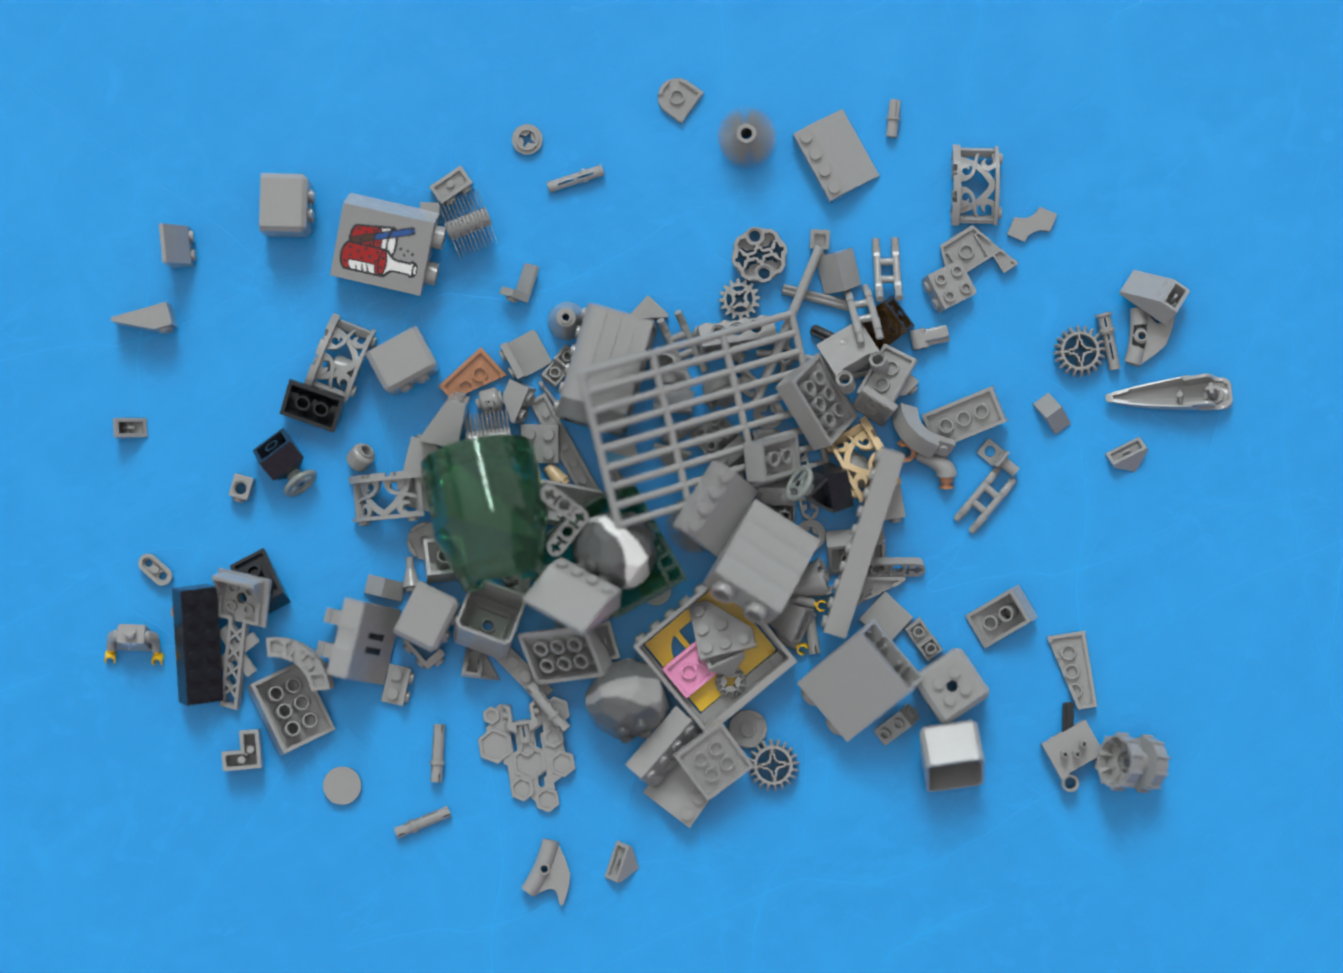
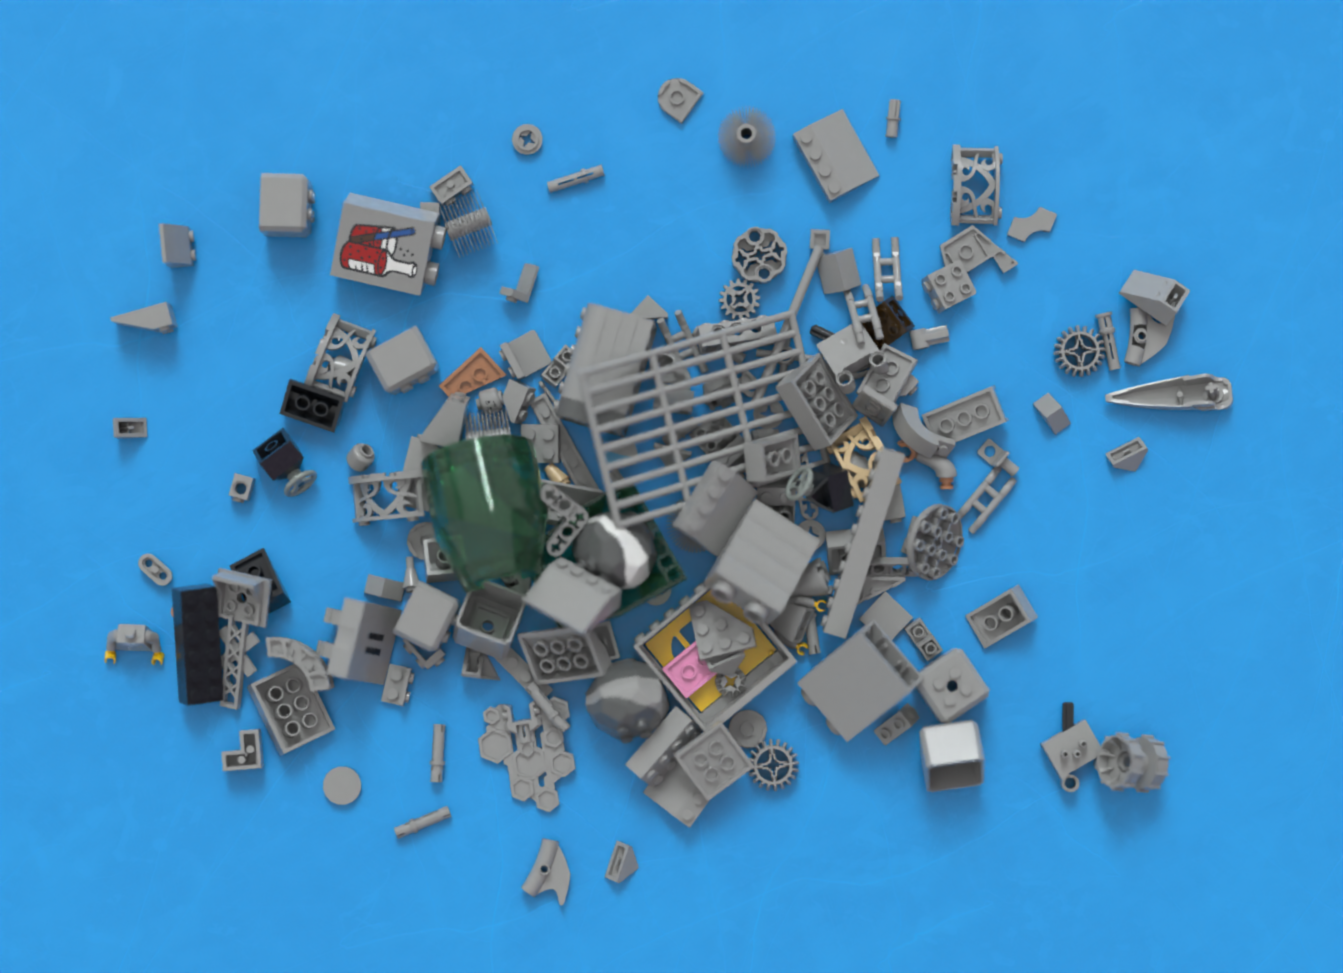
(565, 329): light grey cone -> none
(816, 297): light grey axle -> none
(933, 541): none -> light grey bracket
(1074, 661): light grey wing -> none

